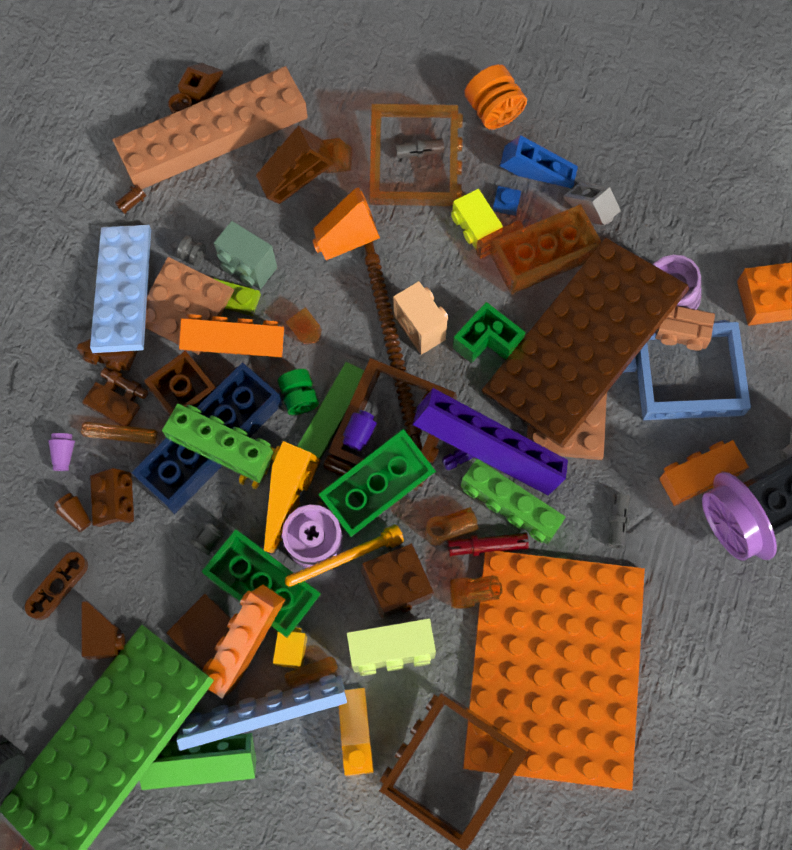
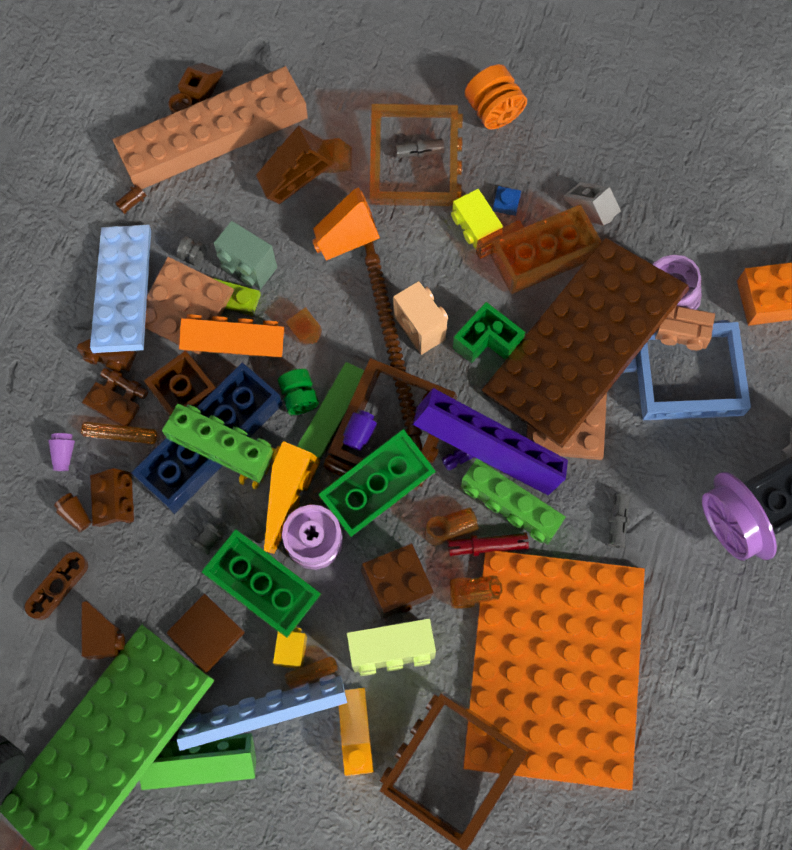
(242, 639): orange brick -> none
(390, 537): light orange piece -> none
(537, 163): blue slope -> none
(699, 471): orange brick -> none

